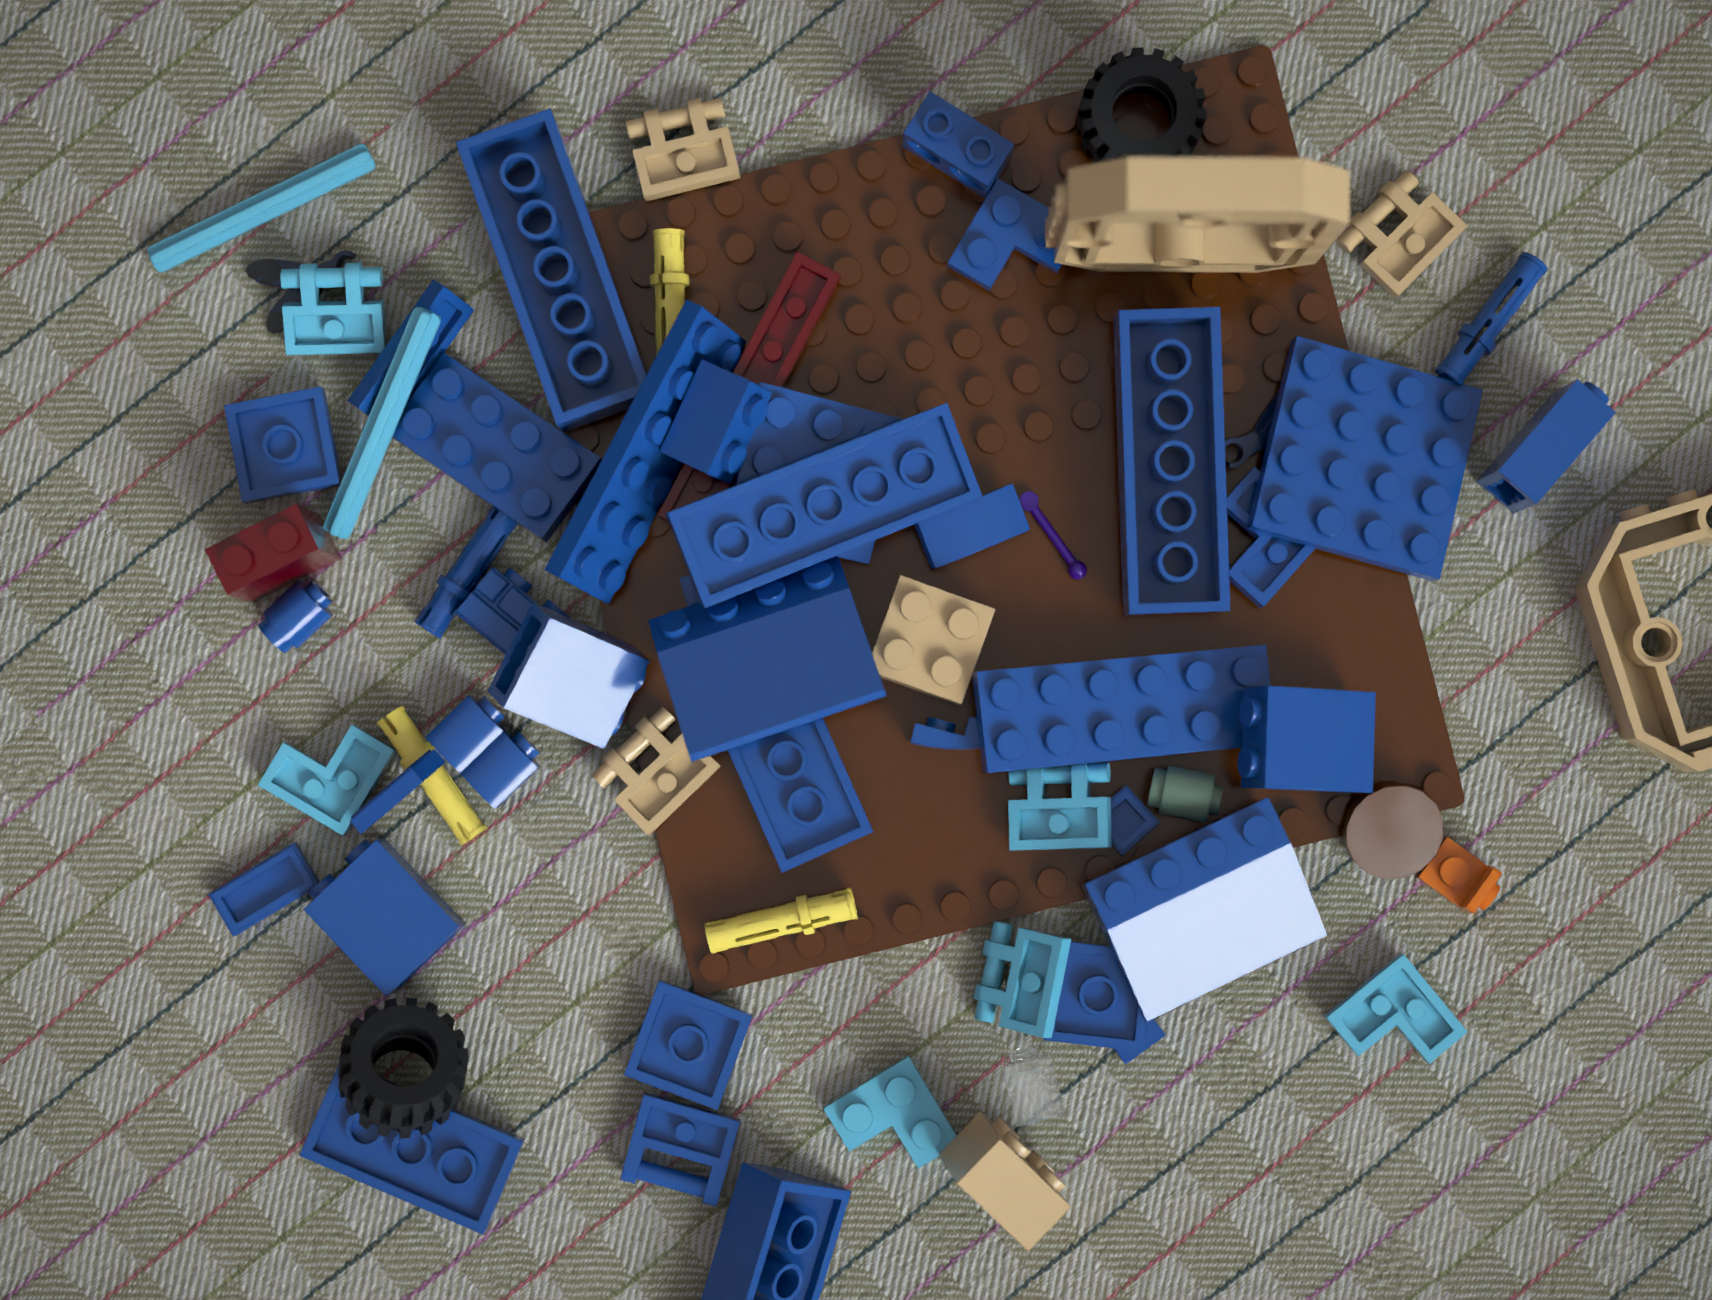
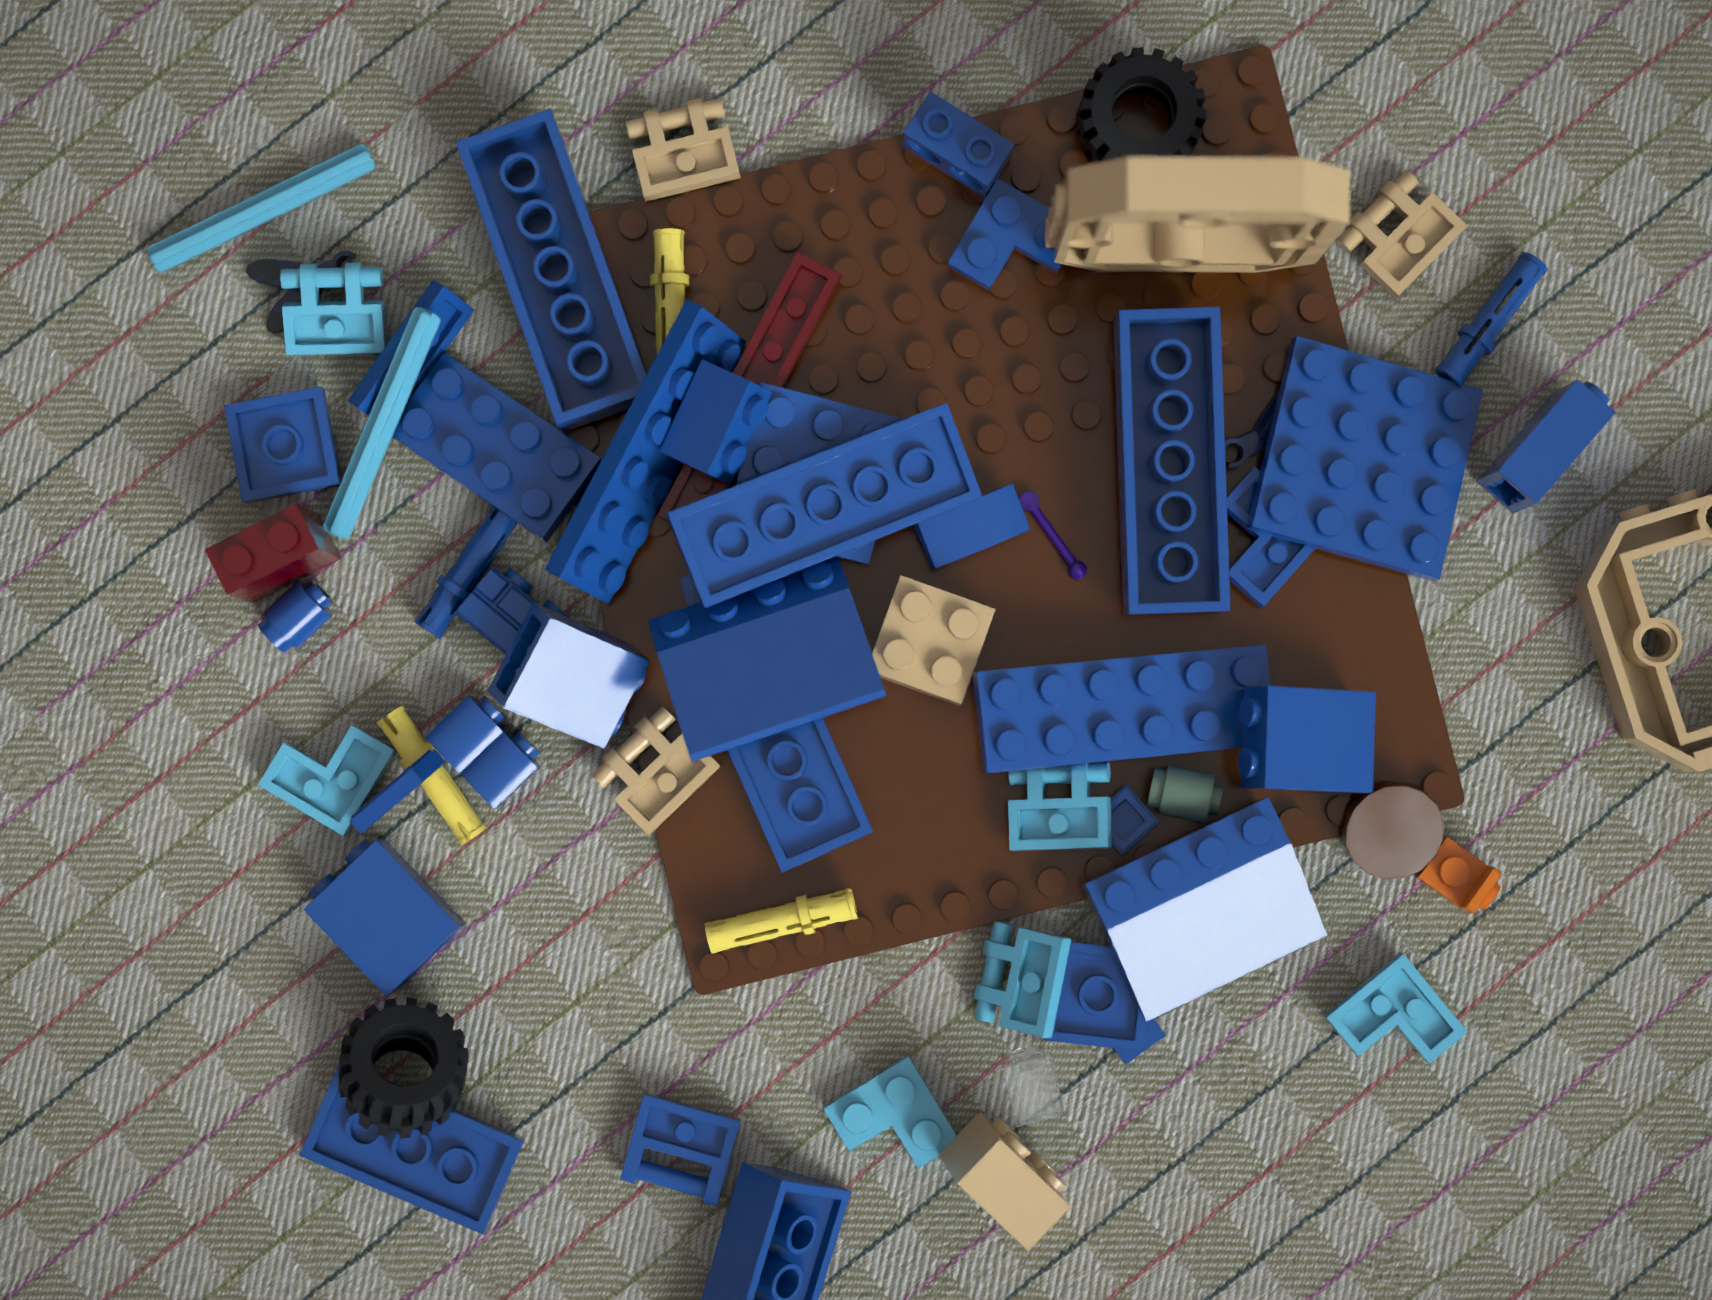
(264, 889): blue tile -> none
(688, 1044): blue plate -> none
(941, 735): blue slope -> none

